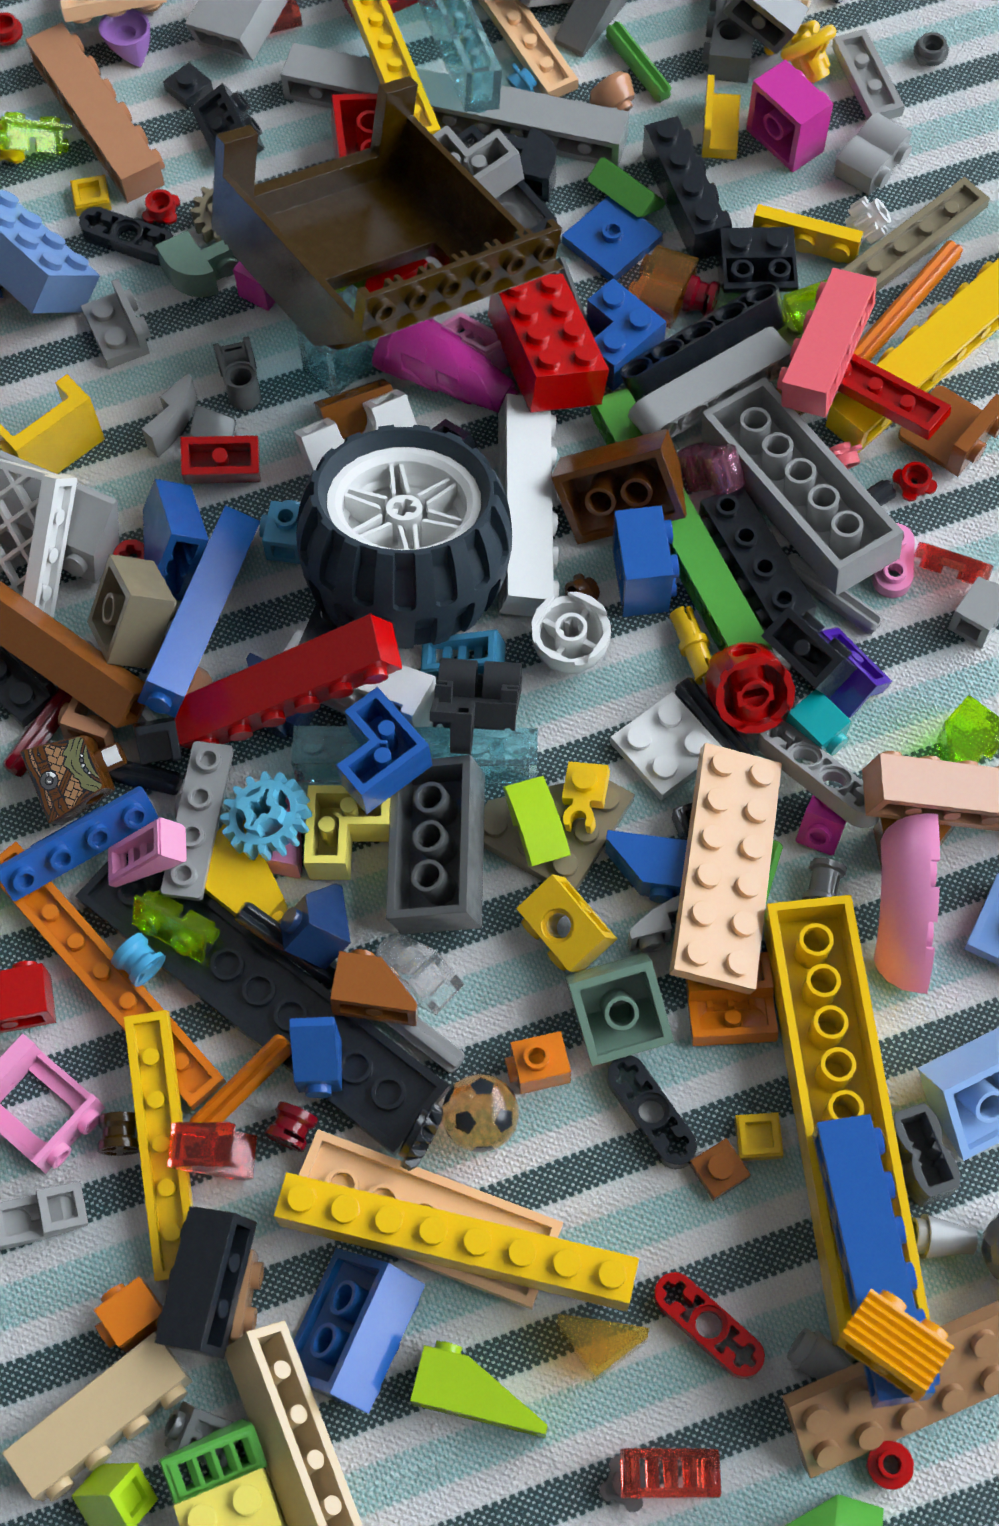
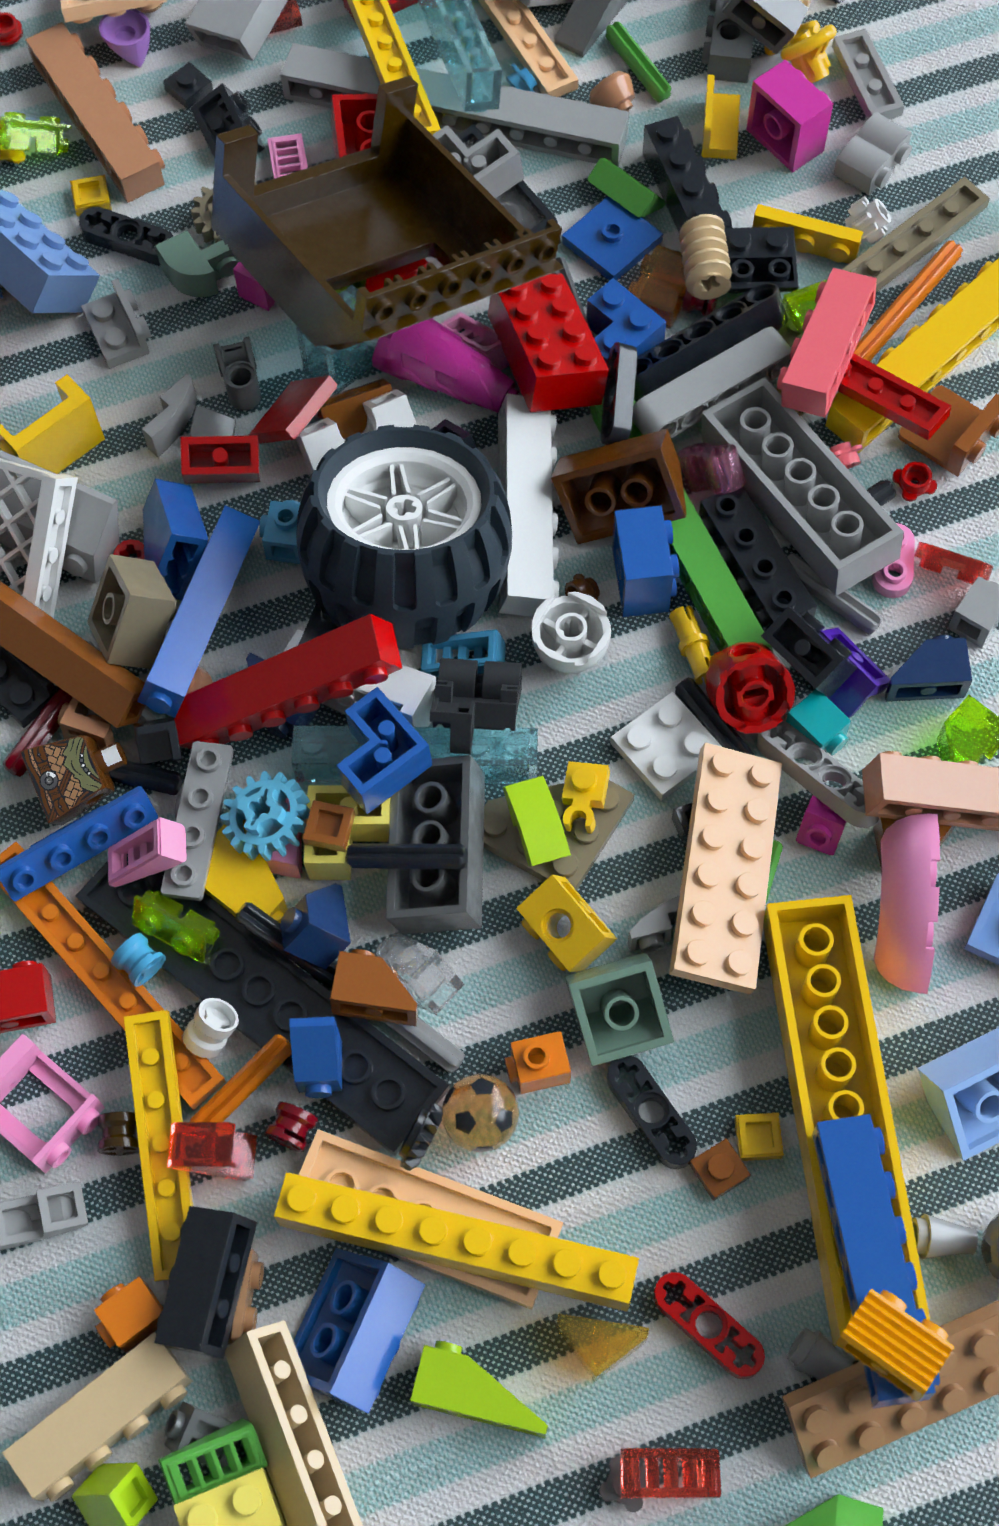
(161, 207): red plate -> none
(210, 1028): none -> white wheel
(294, 409): none -> red tile
(297, 144): none -> bright pink slope
(329, 826): none -> dark orange plate
(407, 856): none -> black axle
(538, 162): black brick -> none
(619, 394): none -> black beam
(648, 862): blue slope -> none
(705, 257): none -> tan piece
(730, 1016): orange slope -> none
(824, 878): dark grey bush -> none
(880, 1475): red plate -> none
(928, 1165): dark grey brick -> none
(931, 49): dark grey plate -> none
(933, 671): none -> dark blue slope

